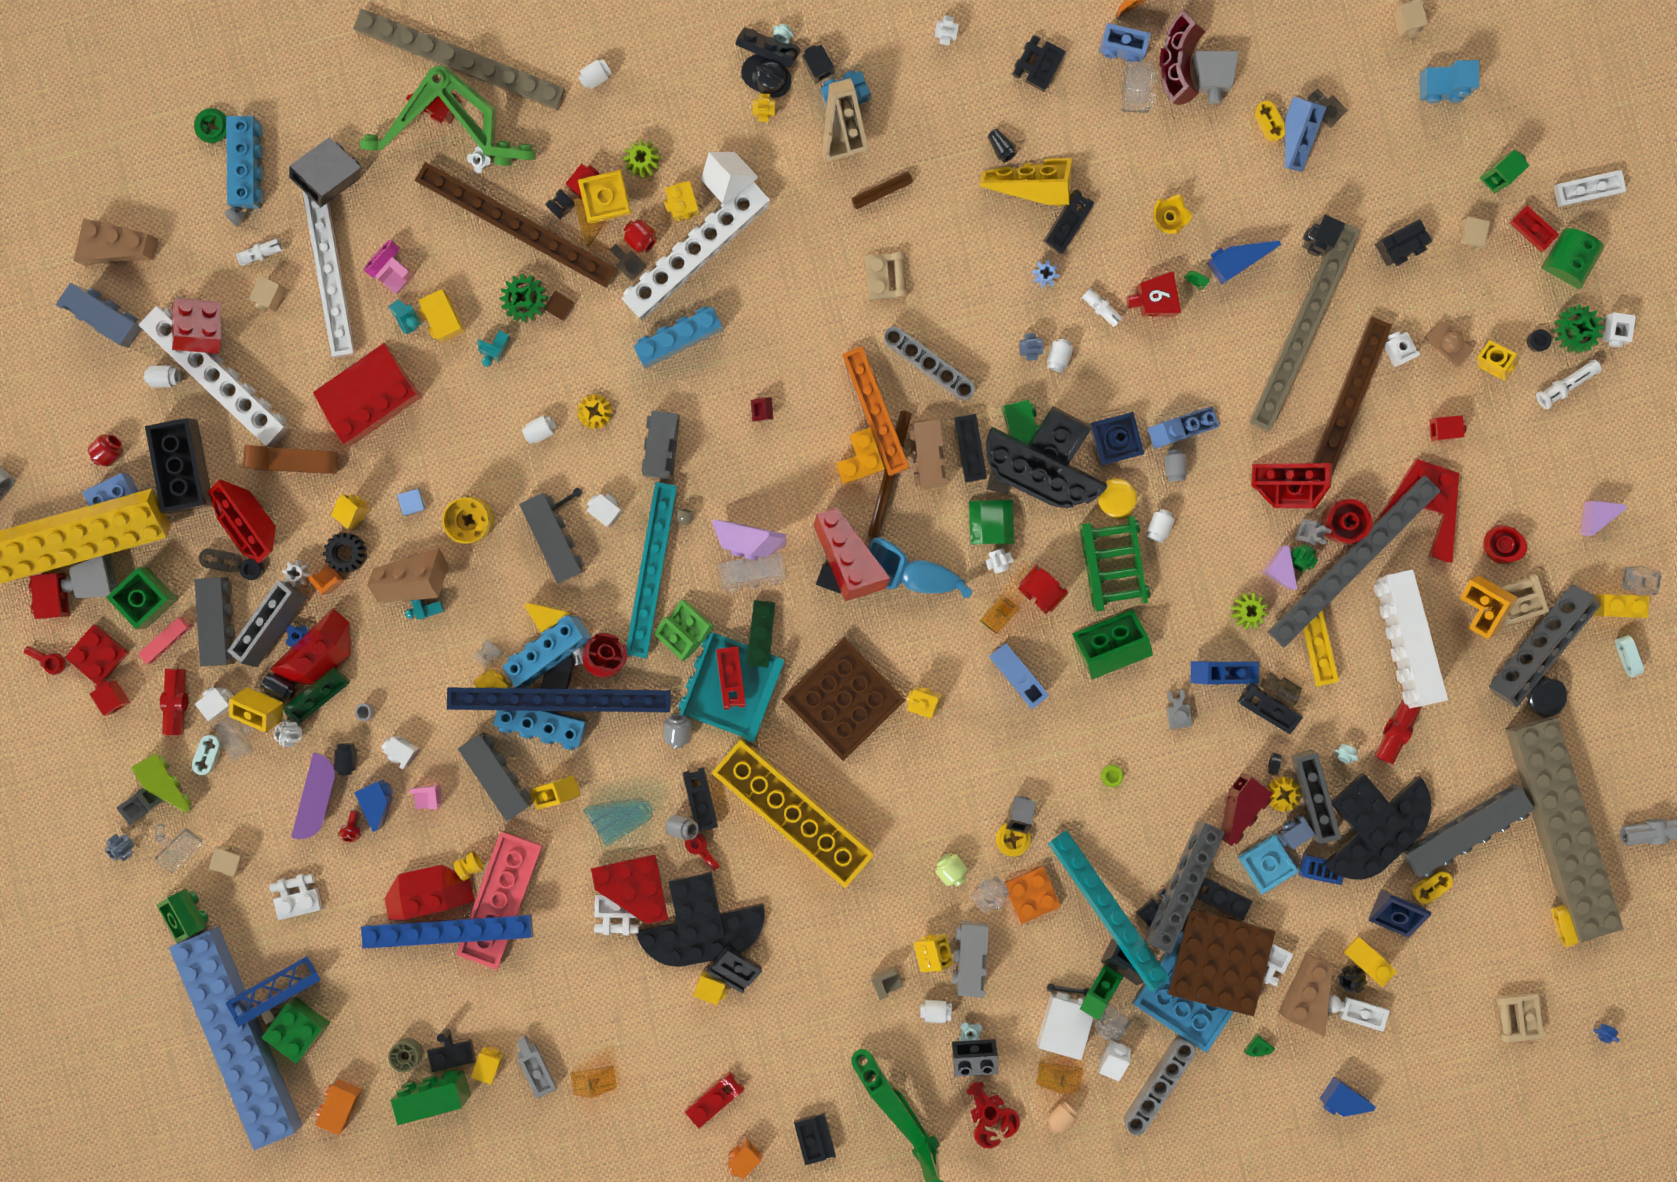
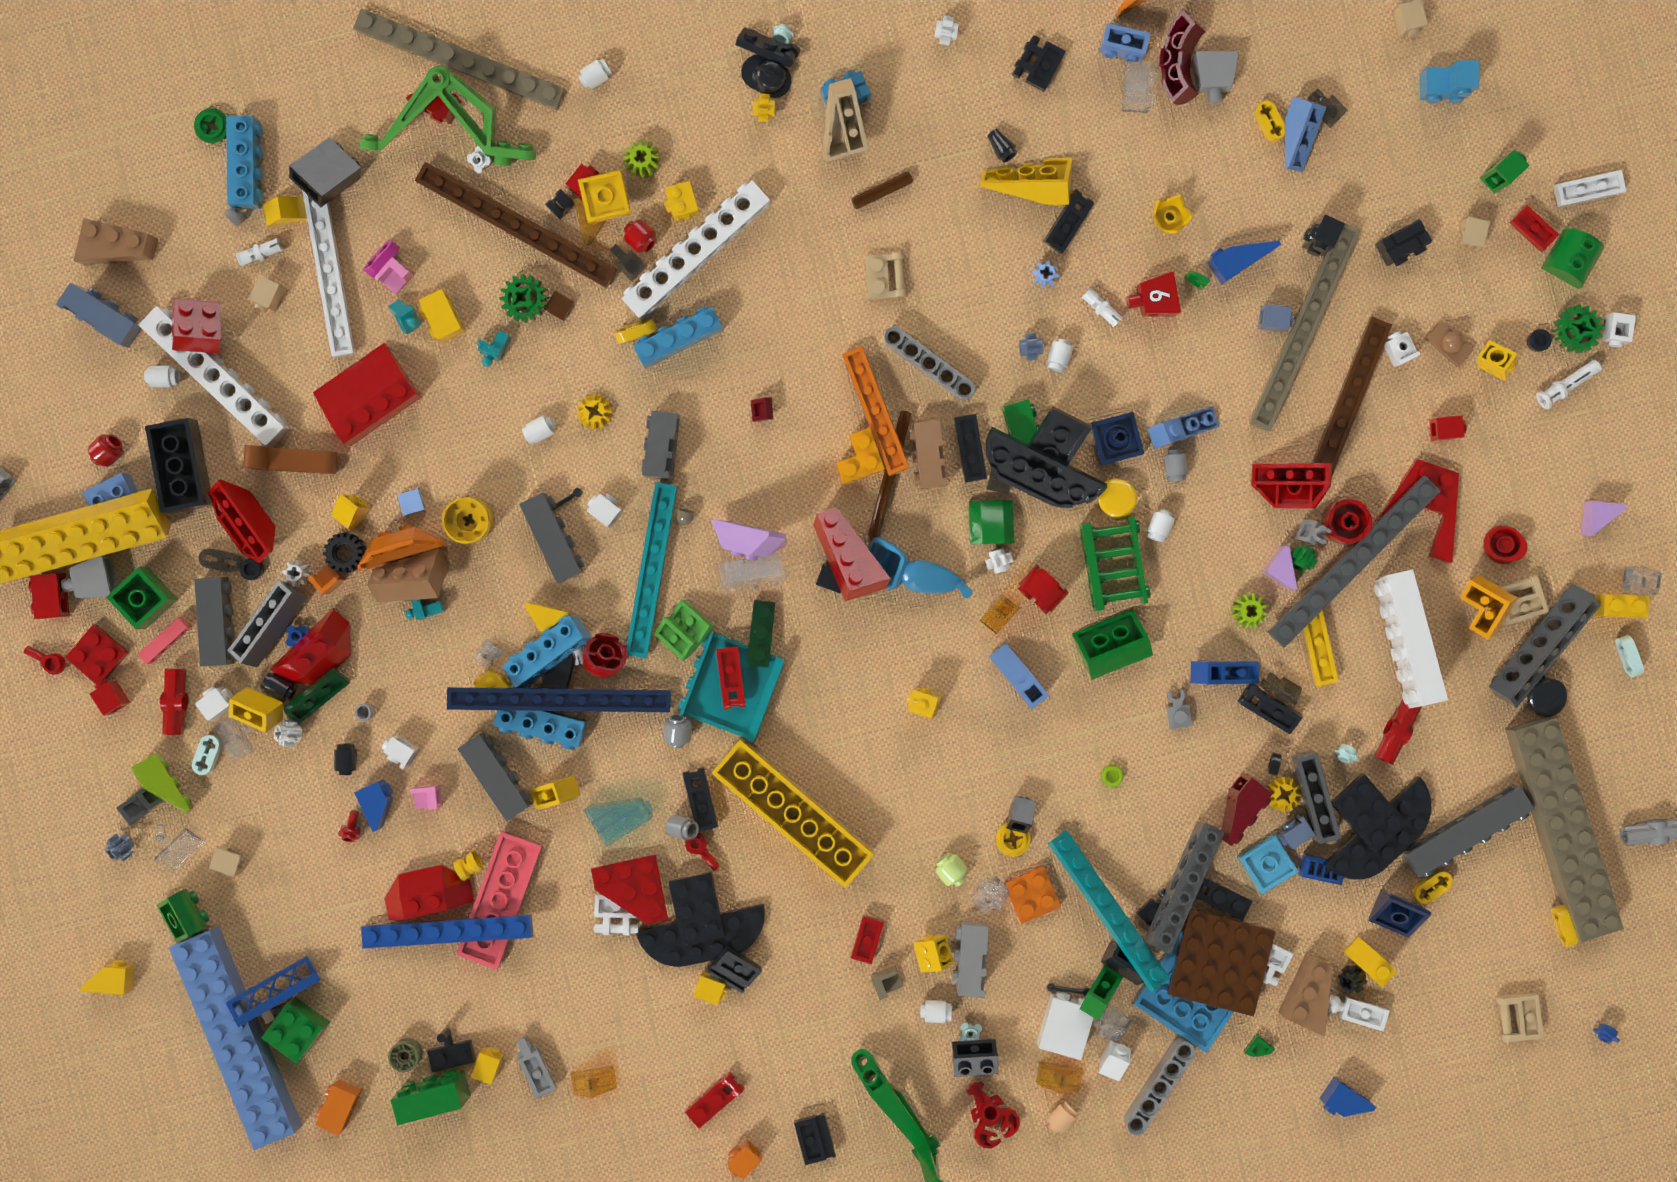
(111, 979): none -> yellow slope
(284, 210): none -> yellow slope
(297, 903): white plate -> none
(314, 797): medium lavender brick -> none
(397, 546): none -> orange wedge
(635, 330): none -> yellow beam
(726, 175): white slope -> none
(818, 63): black brick -> none
(843, 699): reddish brown plate -> none
(867, 939): none -> red plate
(1275, 318): none -> sand blue brick

